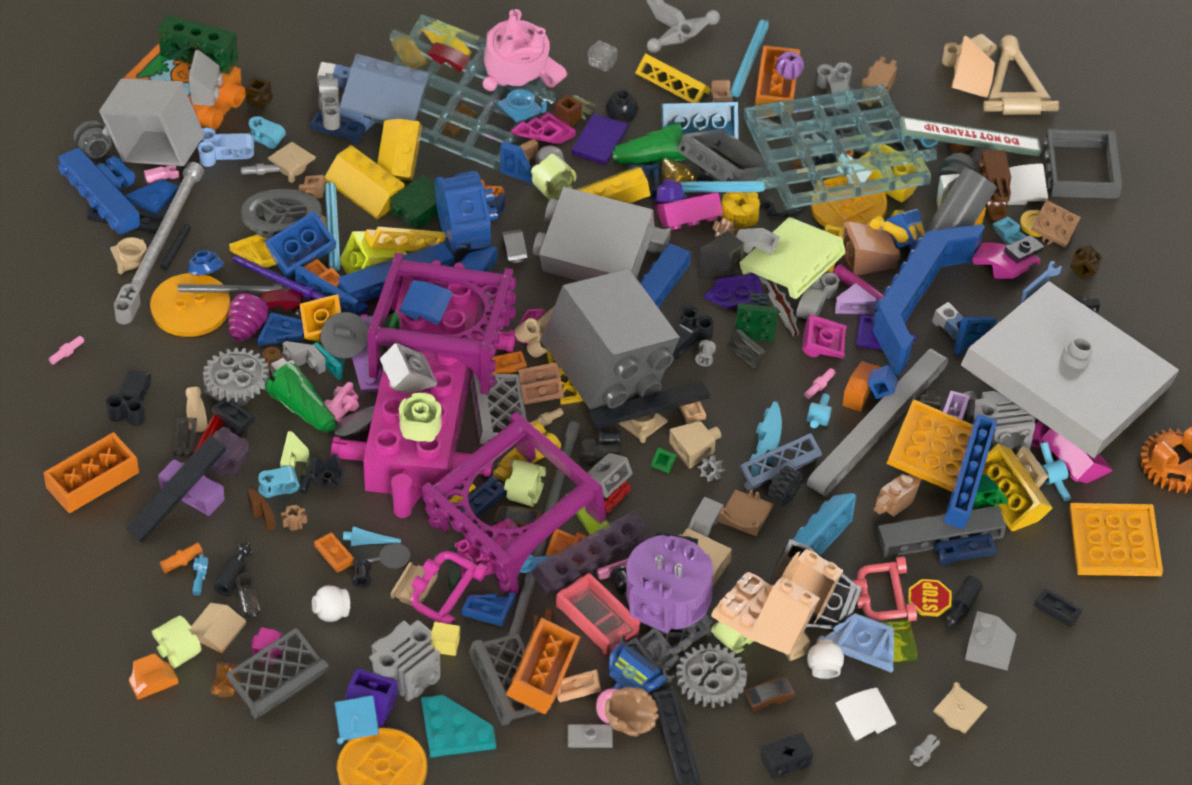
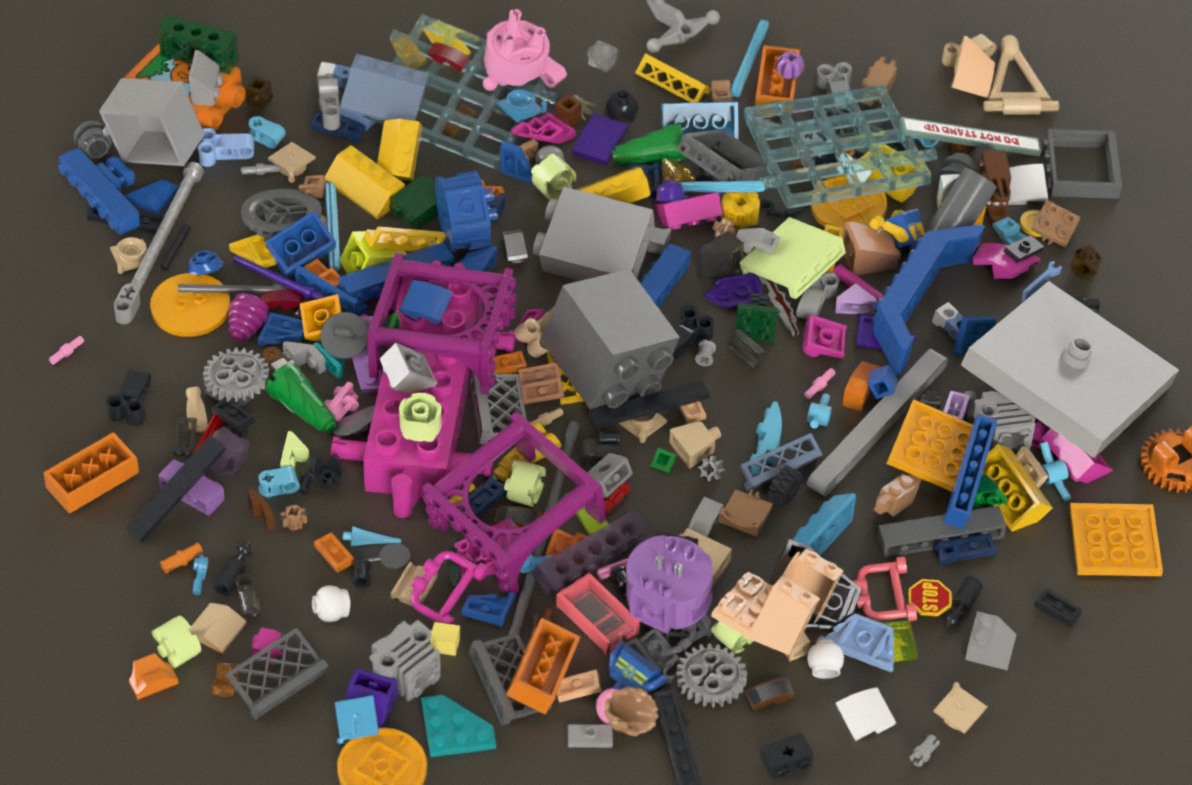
(157, 174): bright pink bar -> none

